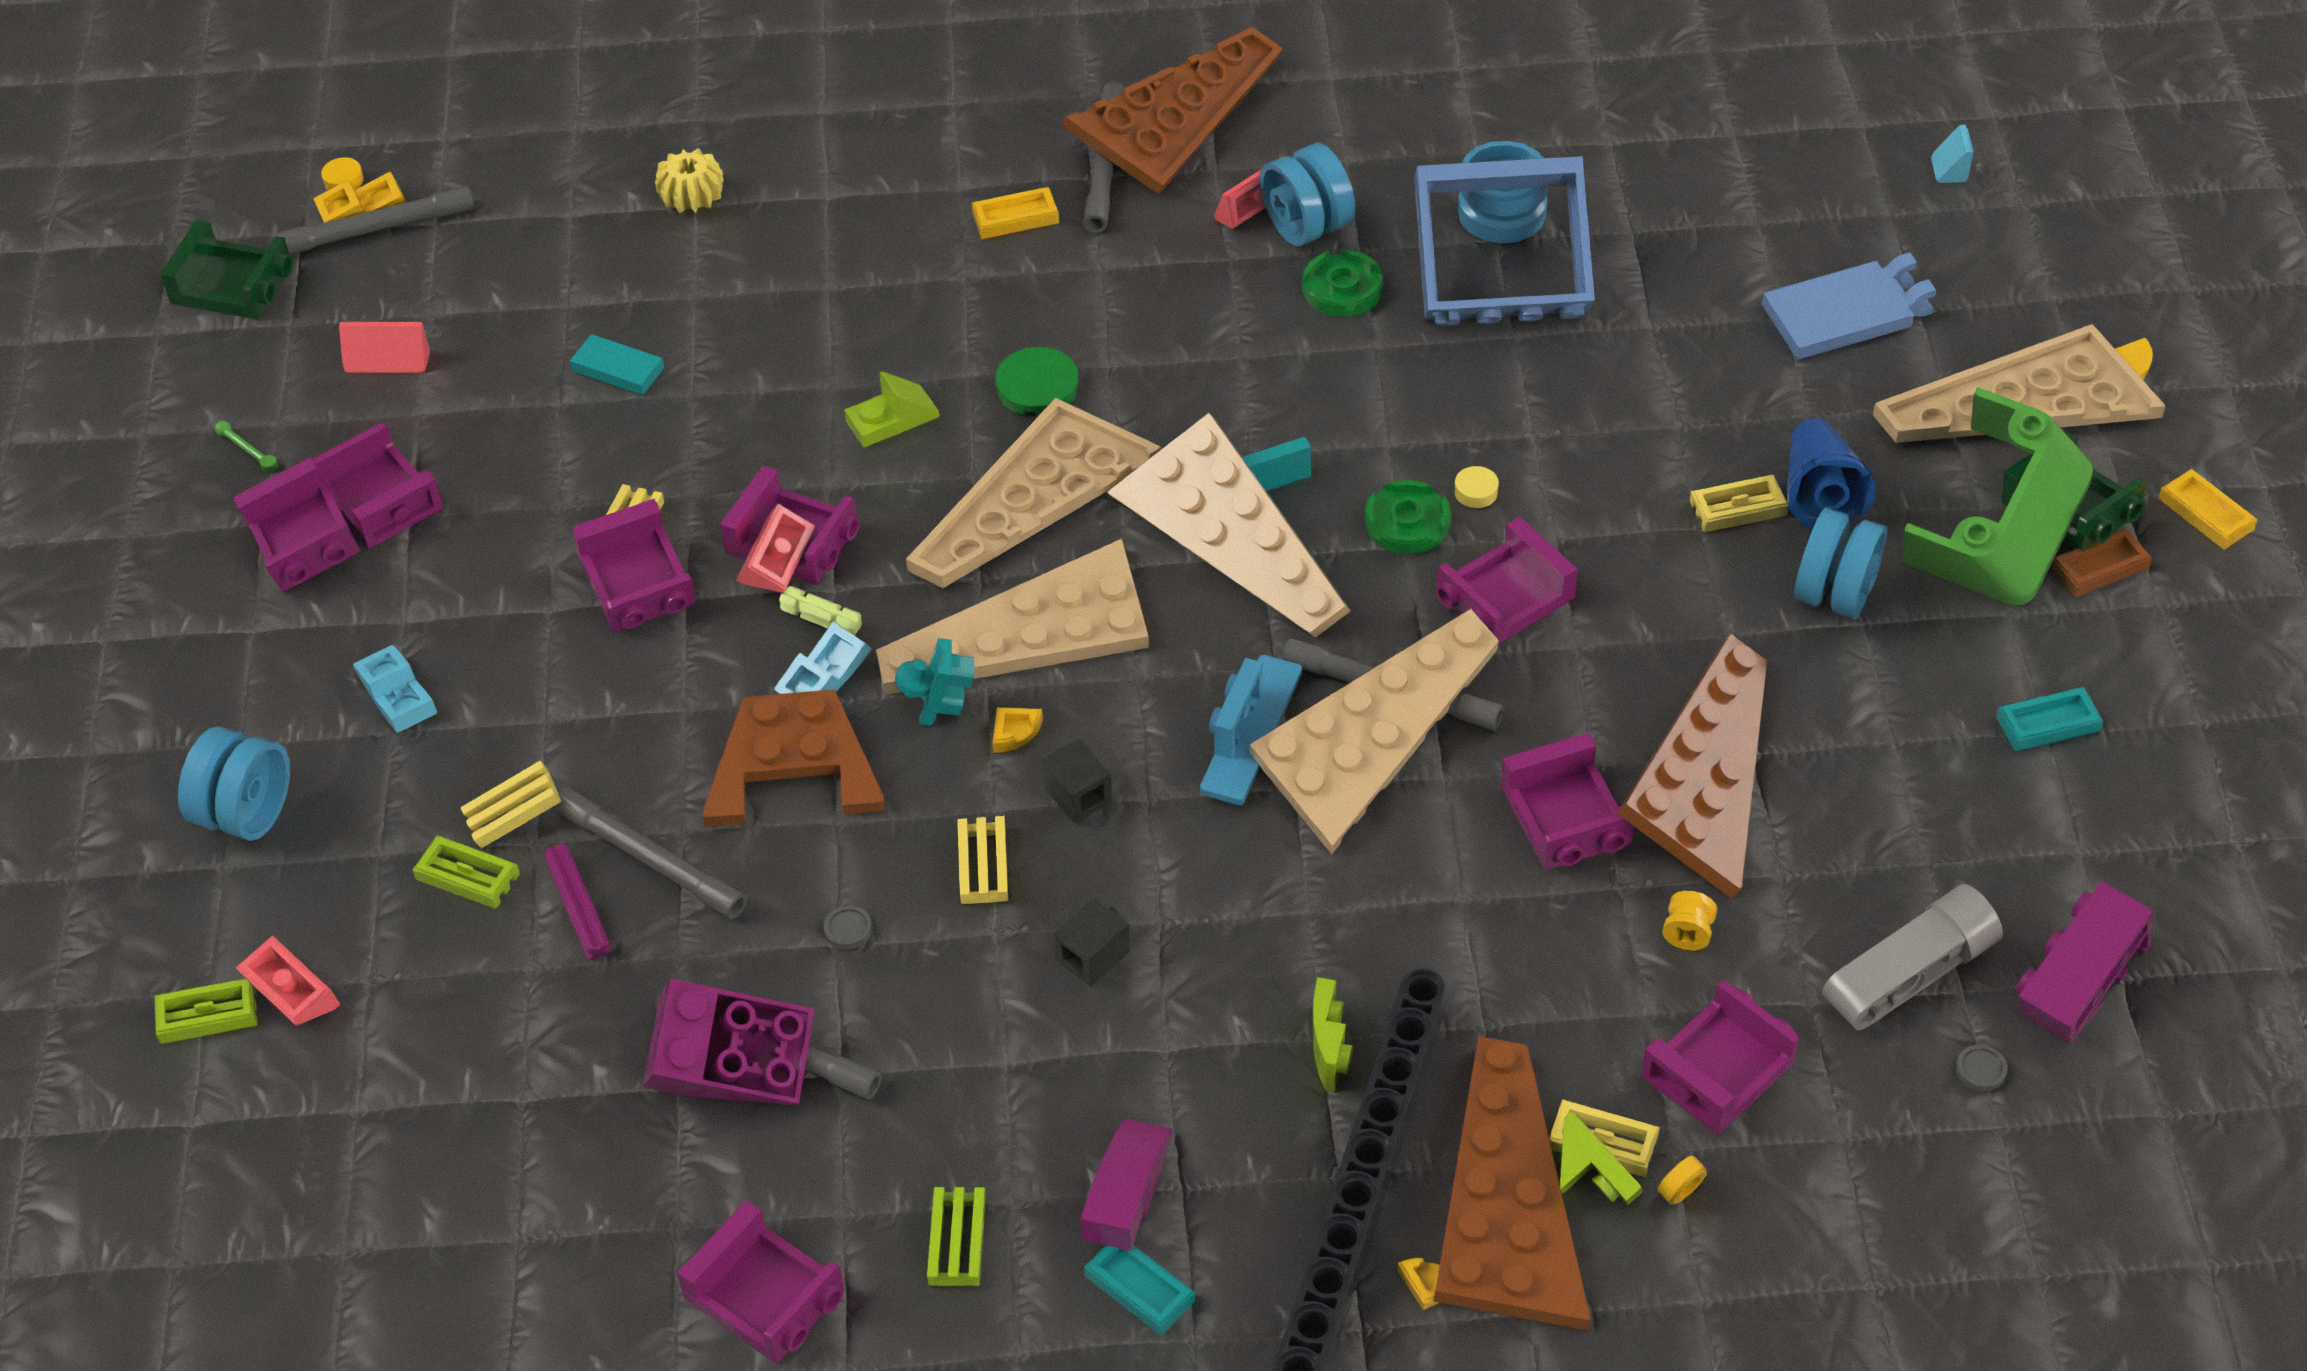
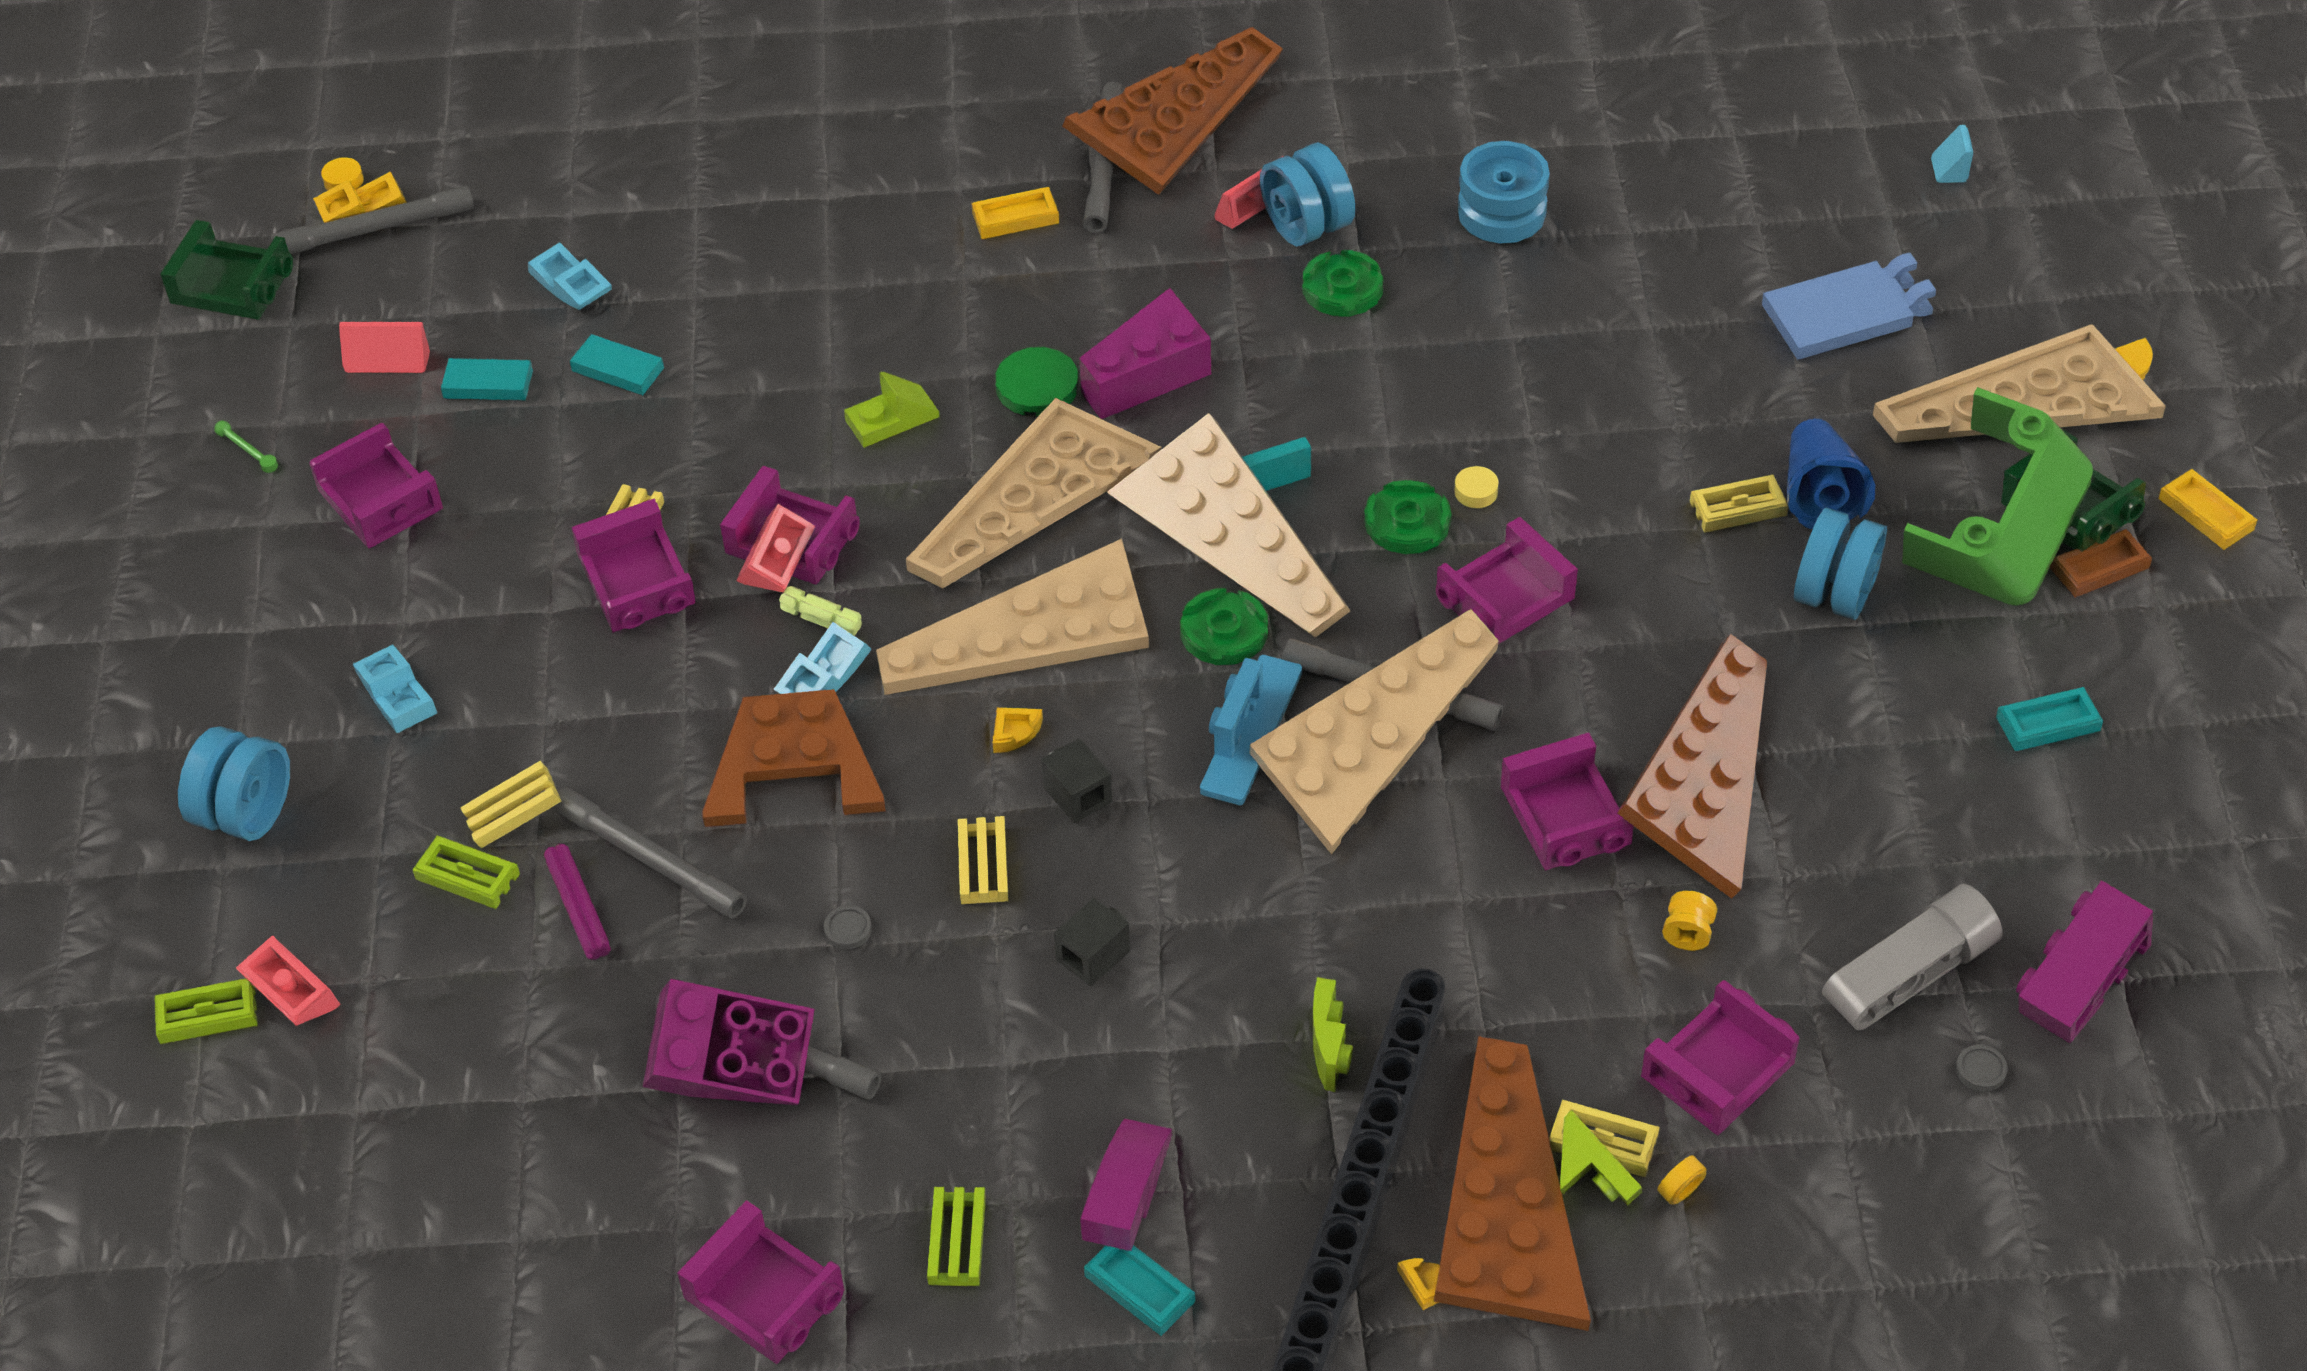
(297, 524): magenta panel -> none
(487, 379): none -> teal tile
(568, 278): none -> medium azure slope
(689, 180): light yellow gear -> none
(939, 682): teal hips -> none
(1145, 357): none -> magenta wedge
(1224, 626): none -> green tile
(1496, 176): medium blue window -> none

